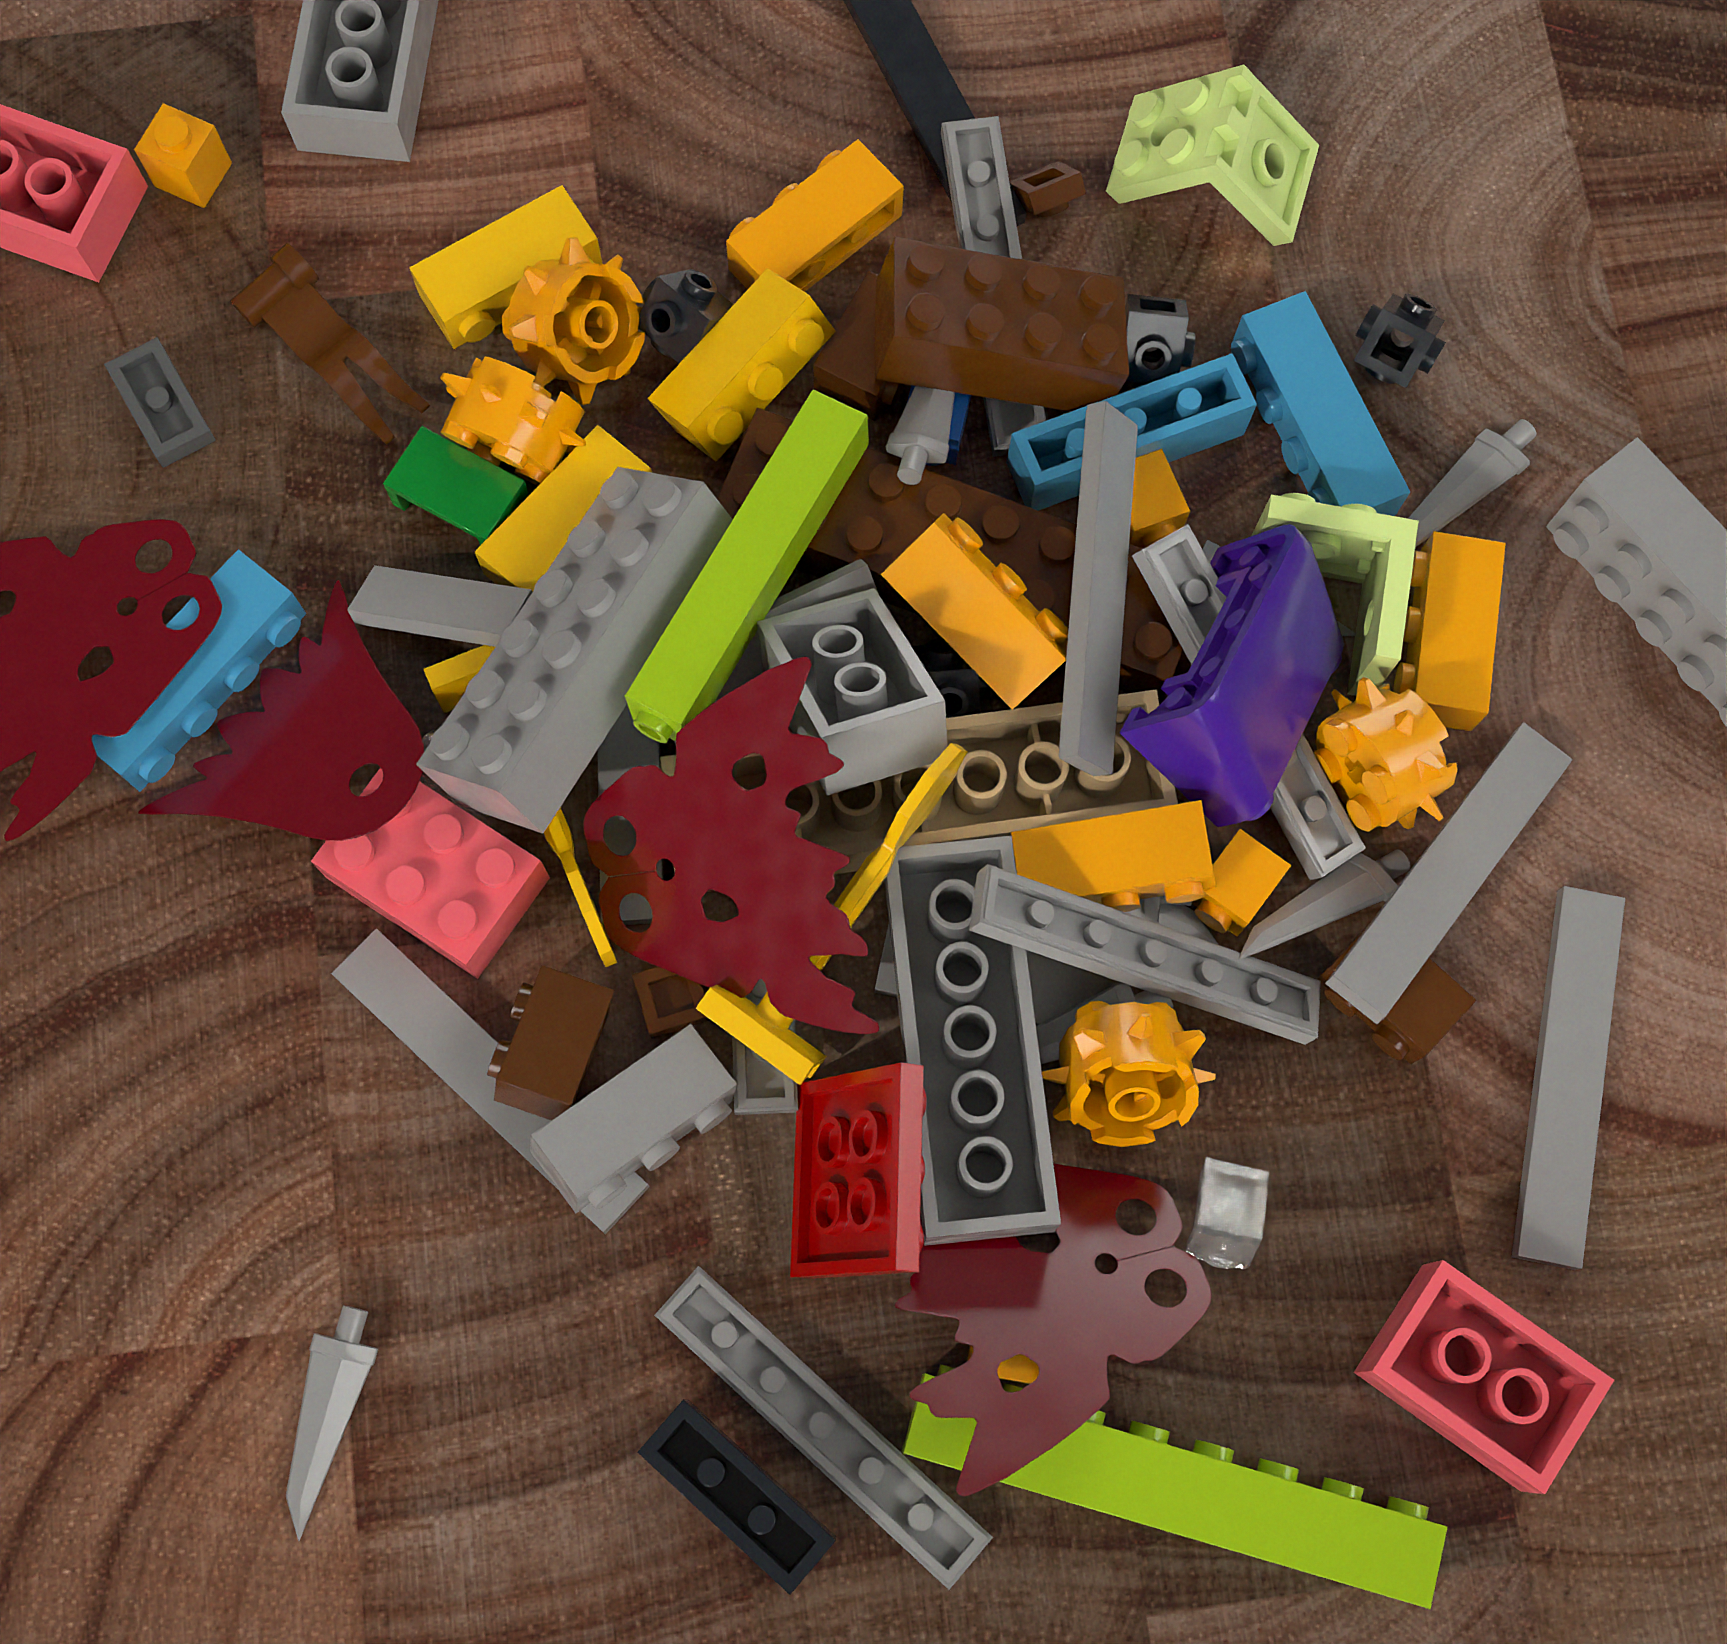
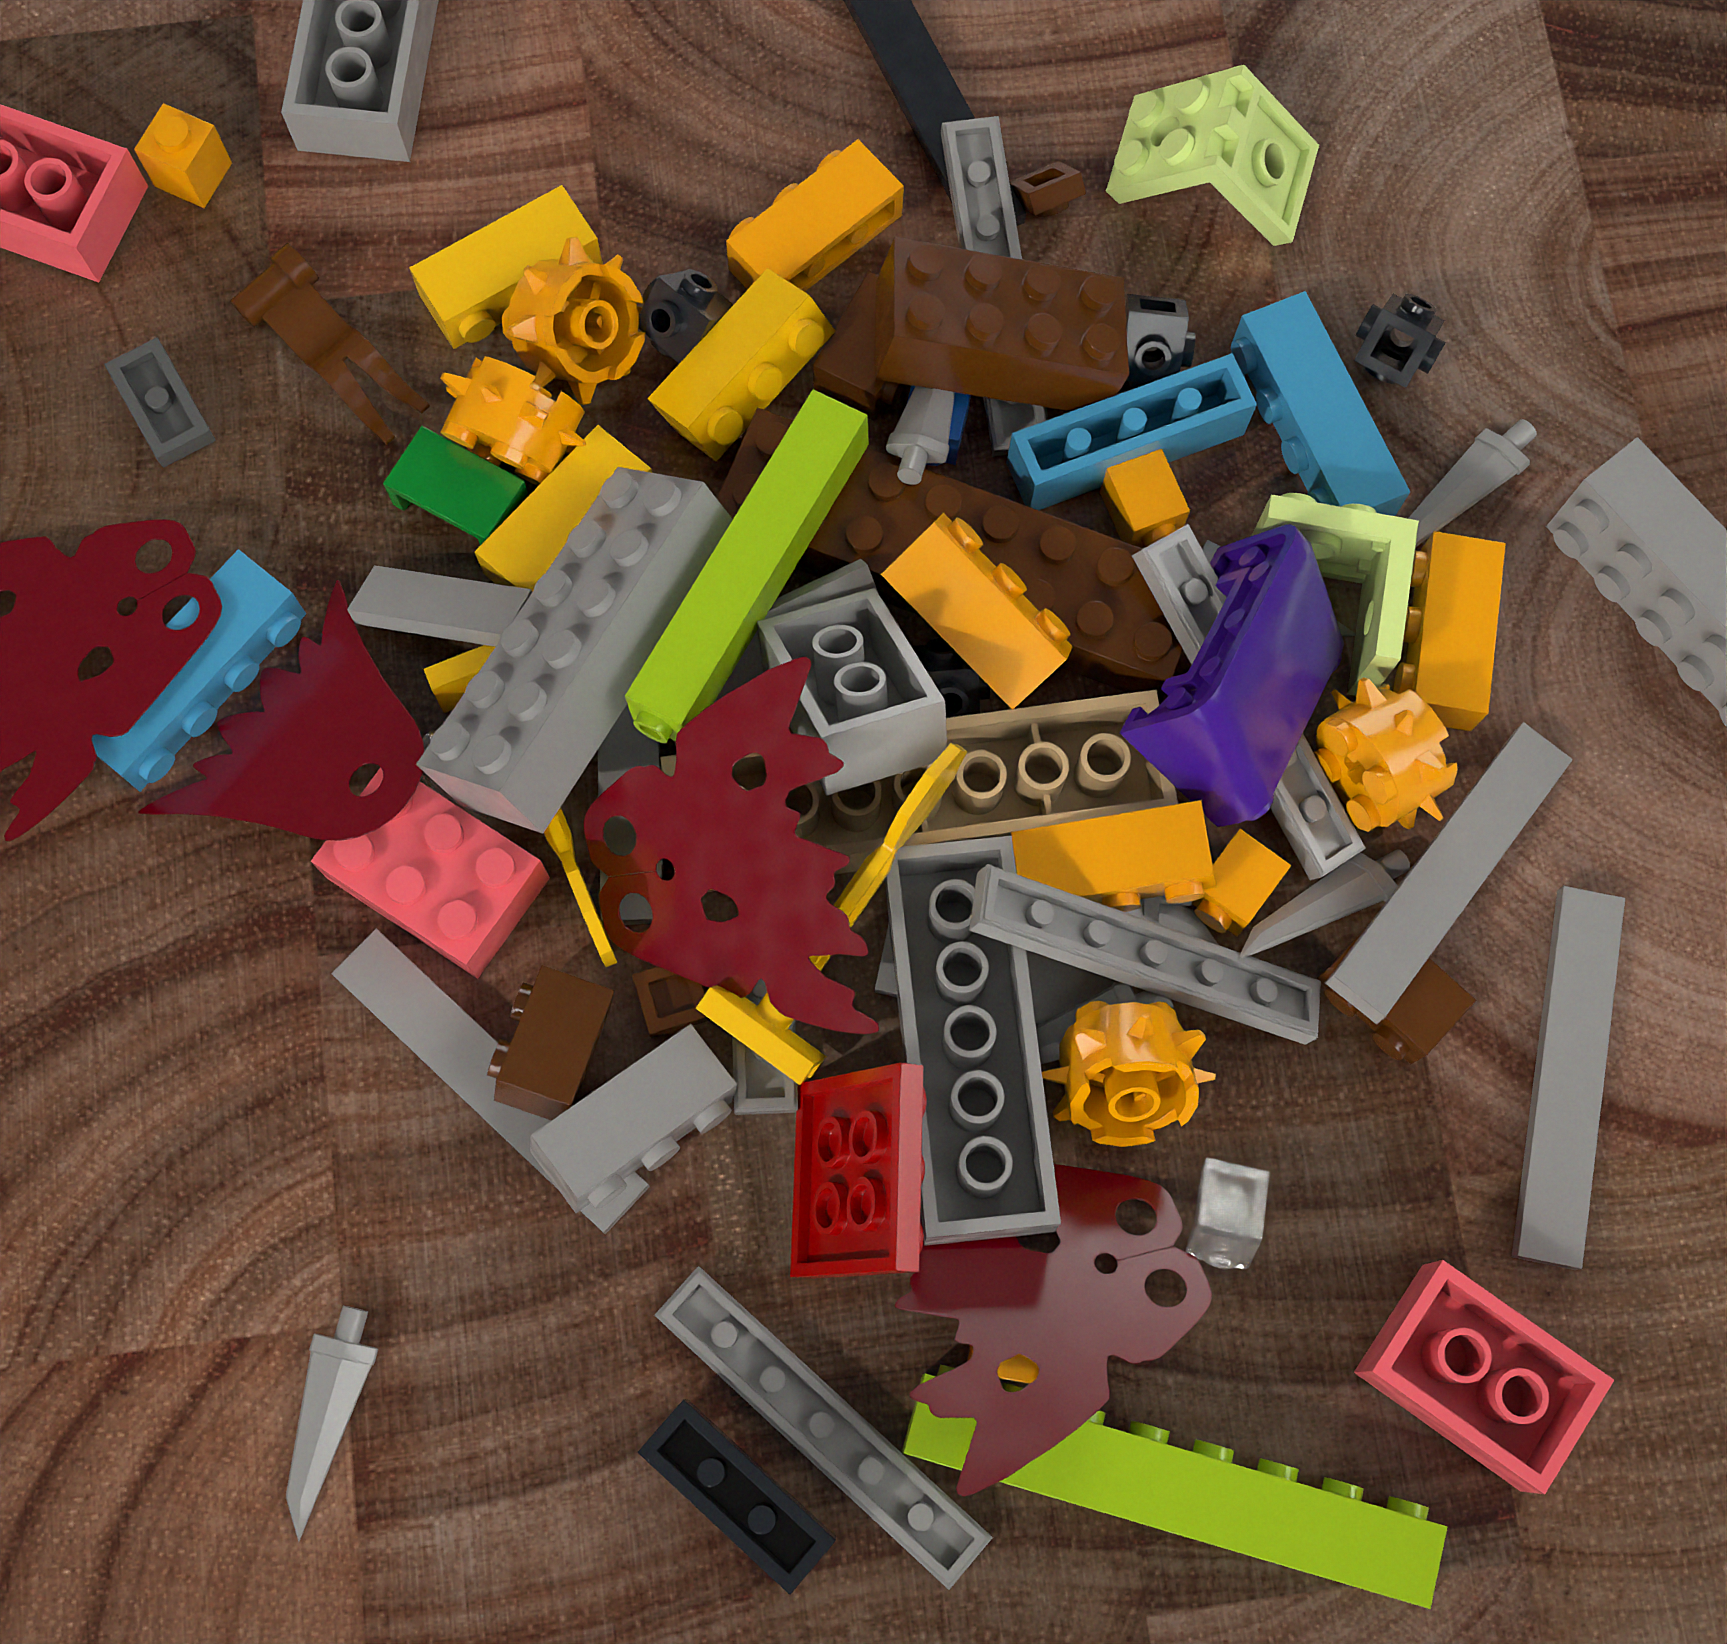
(1098, 590): light grey tile -> none

